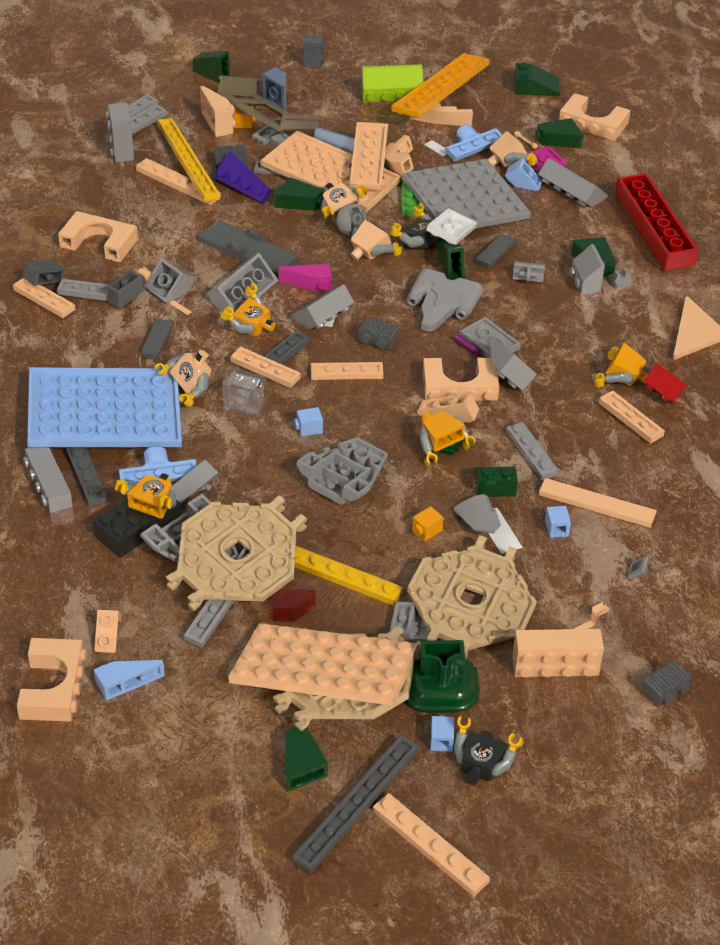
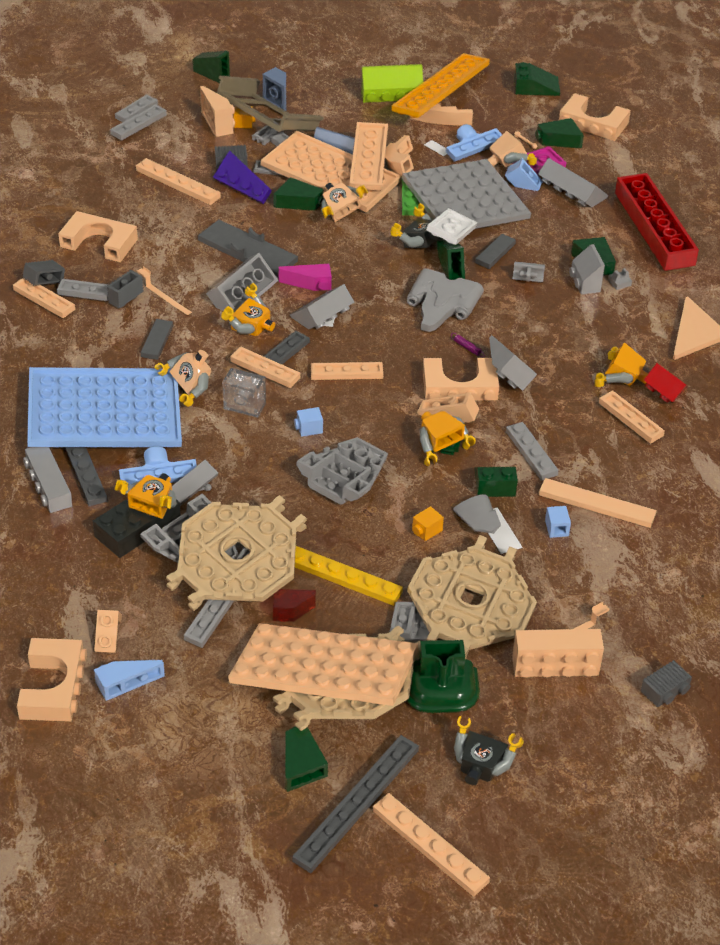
(120, 132): light grey brick -> none
(168, 281): light grey slope -> none
(188, 160): yellow plate -> none
(313, 51): dark grey brick -> none
(350, 217): light grey cylinder -> none
(371, 242): light nougat torso -> none
(378, 333): dark grey brick -> none
(442, 733): light blue brick -> none
(480, 332): light grey tile -> none
(638, 568): light grey slope -> none

